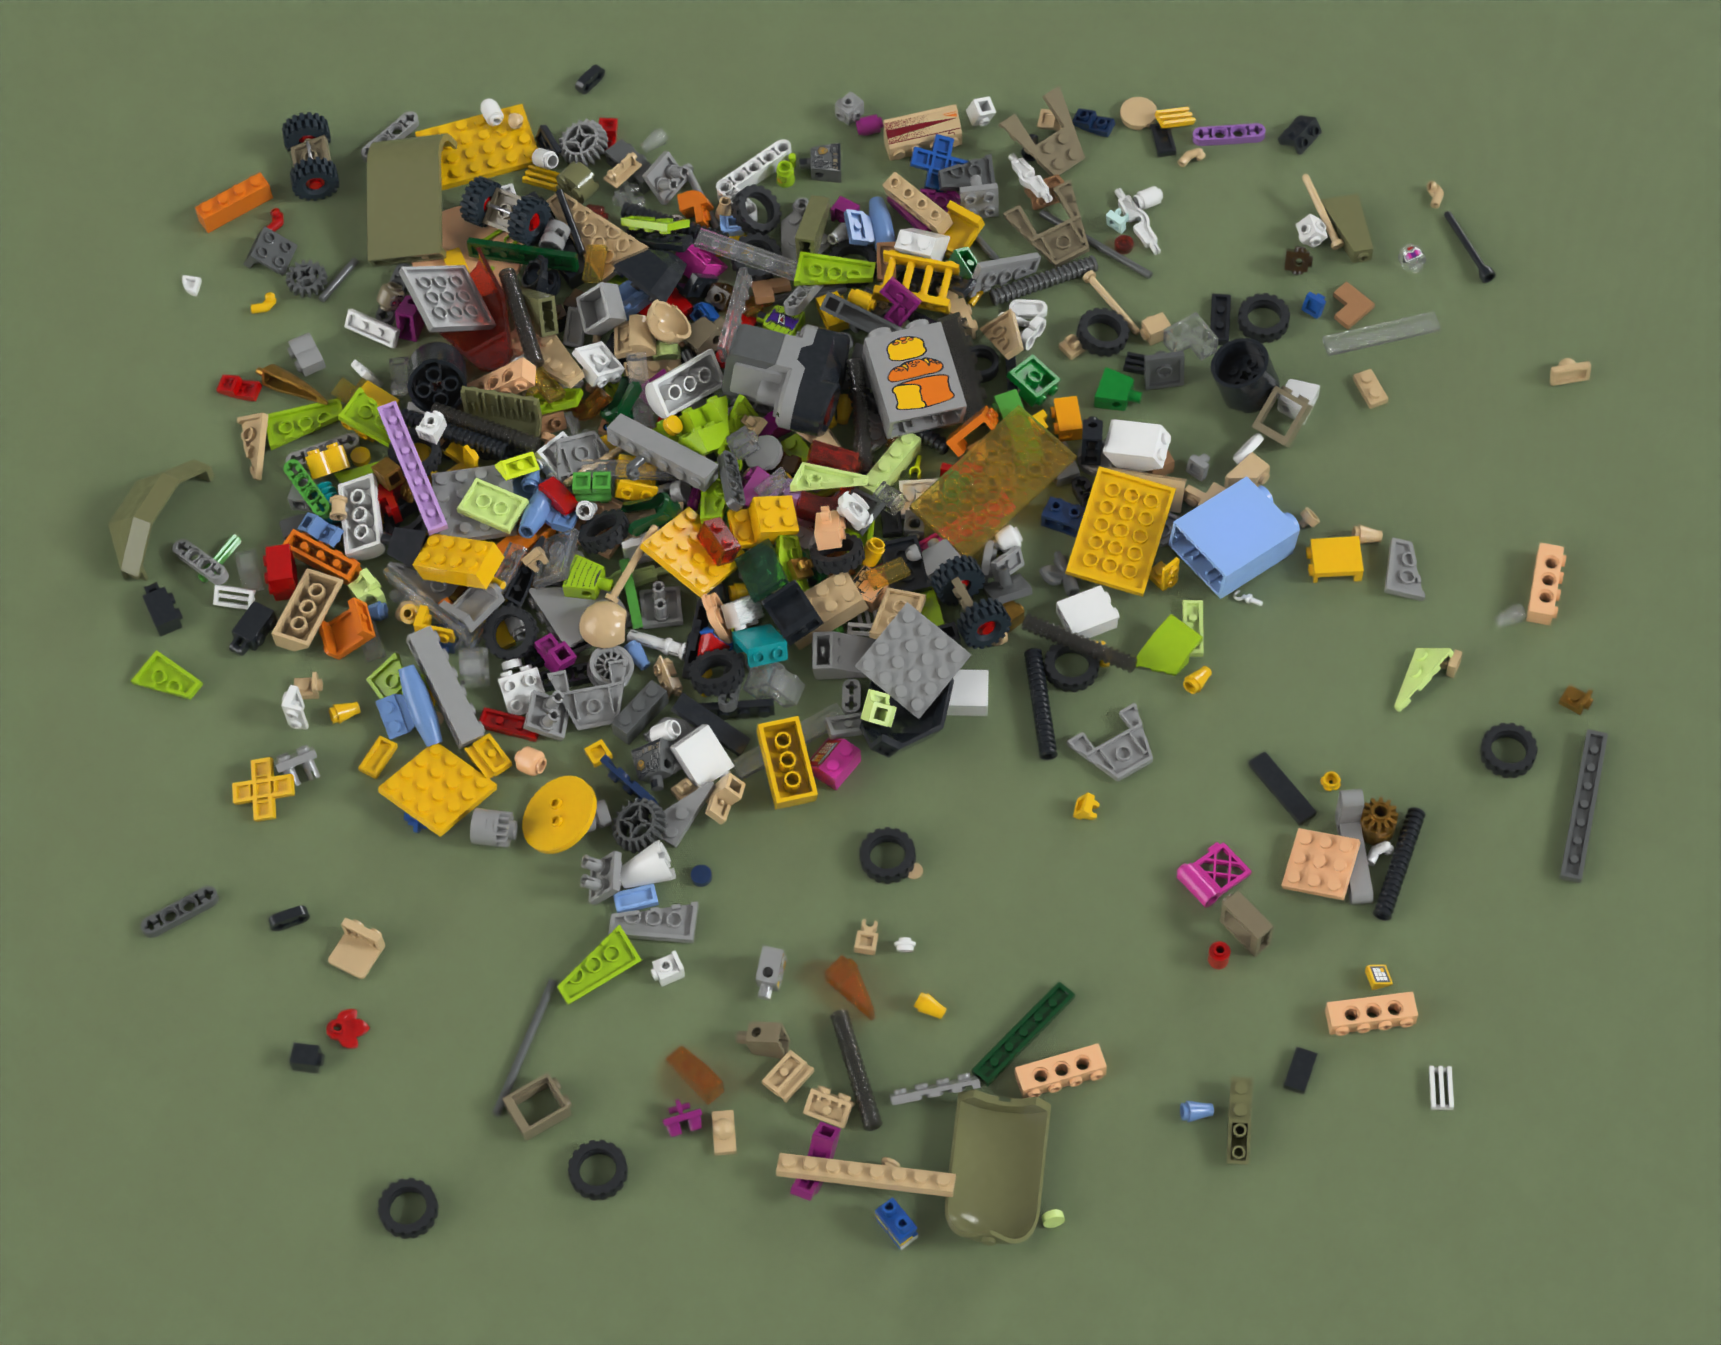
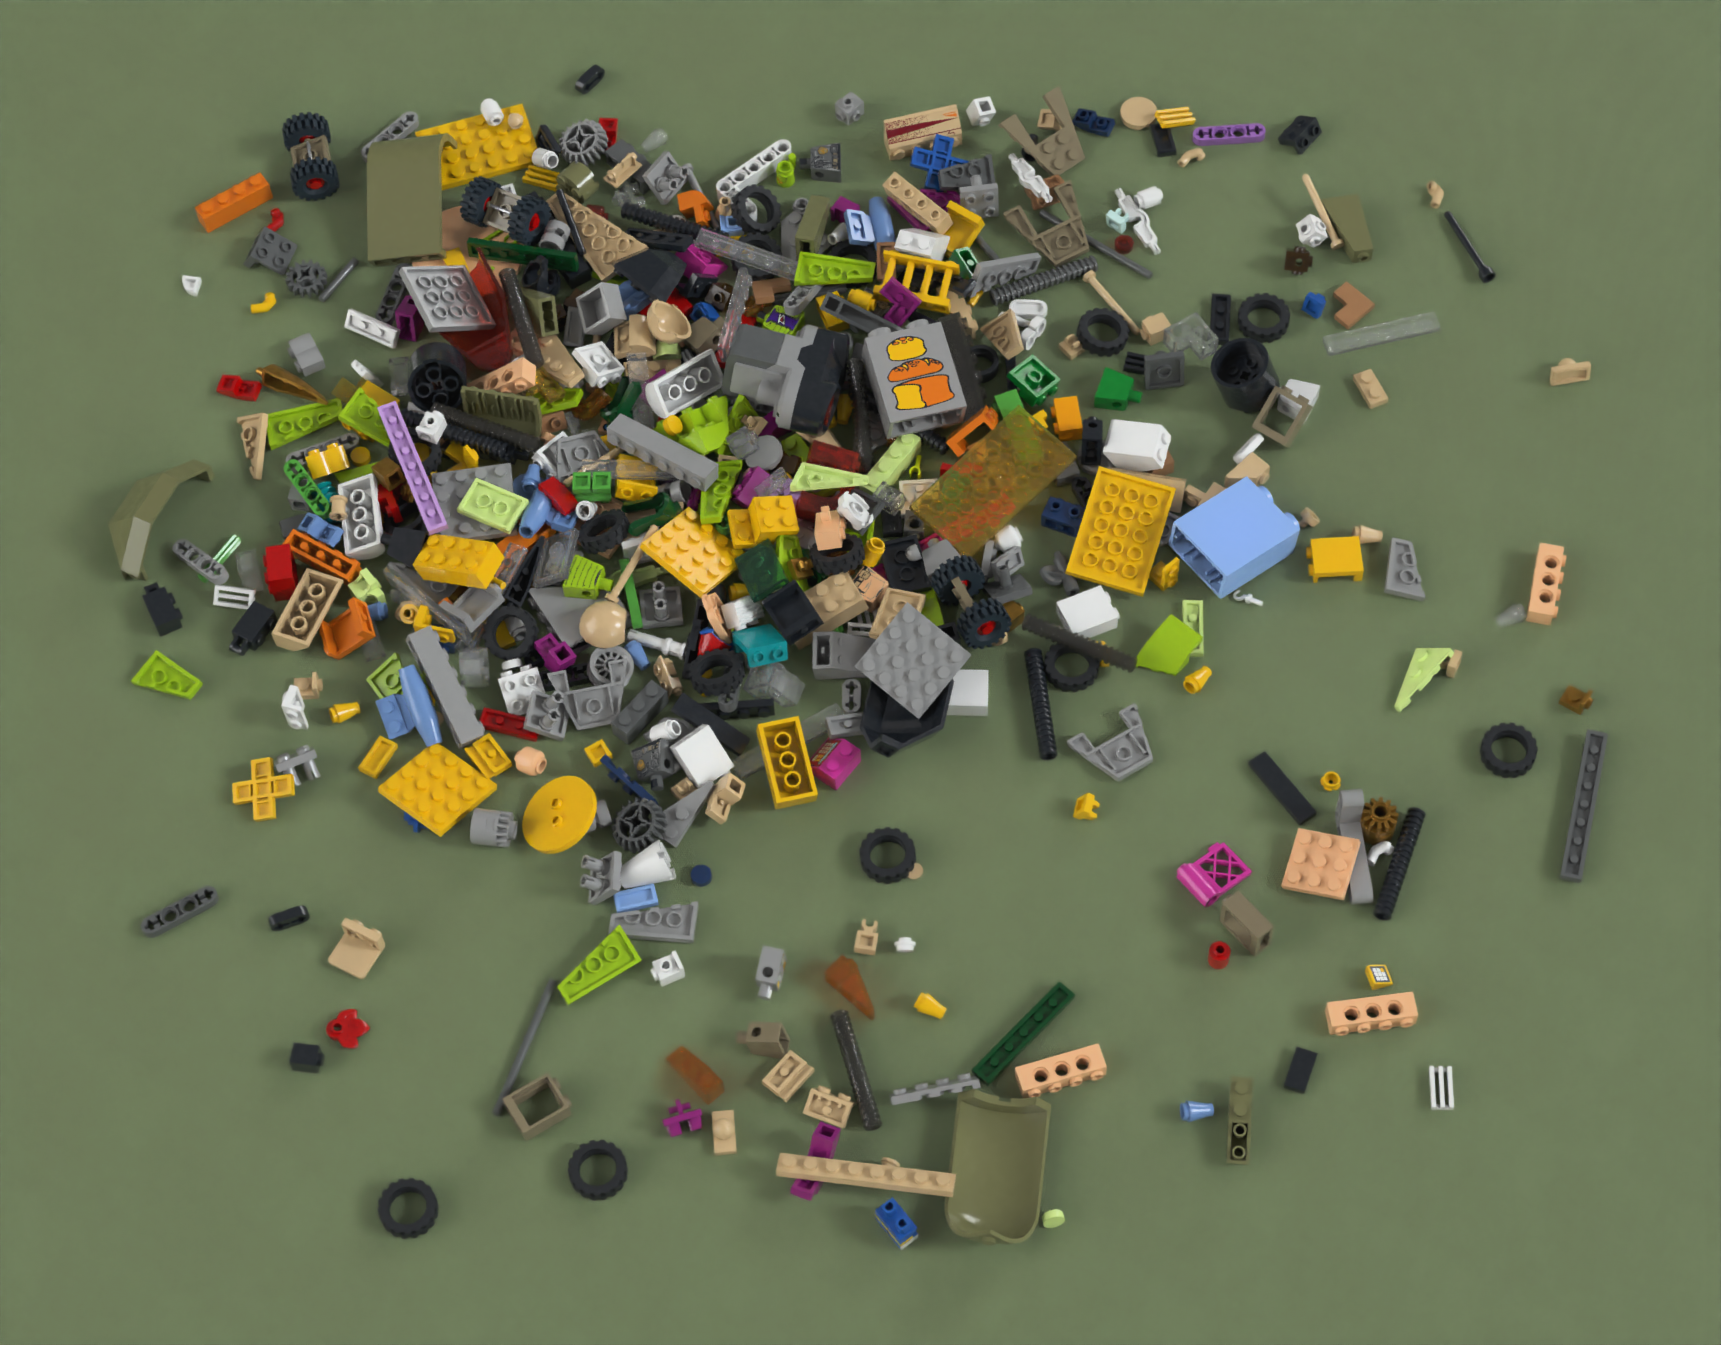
(390, 296): dark tan head -> none
(517, 466): neon yellow slope -> none
(533, 557): tan tile -> none
(594, 263): clear yellow tile -> none
(632, 468): dark grey arm -> none
(664, 225): lime wing -> none
(718, 541): clear red brick -> none
(731, 481): dark grey beam -> none
(869, 125): magenta brick -> none
(878, 709): yellowish green brick -> none
(887, 573): clear yellow tile -> none
(1198, 466): light grey tile -> none
(1412, 258): clear head -> none

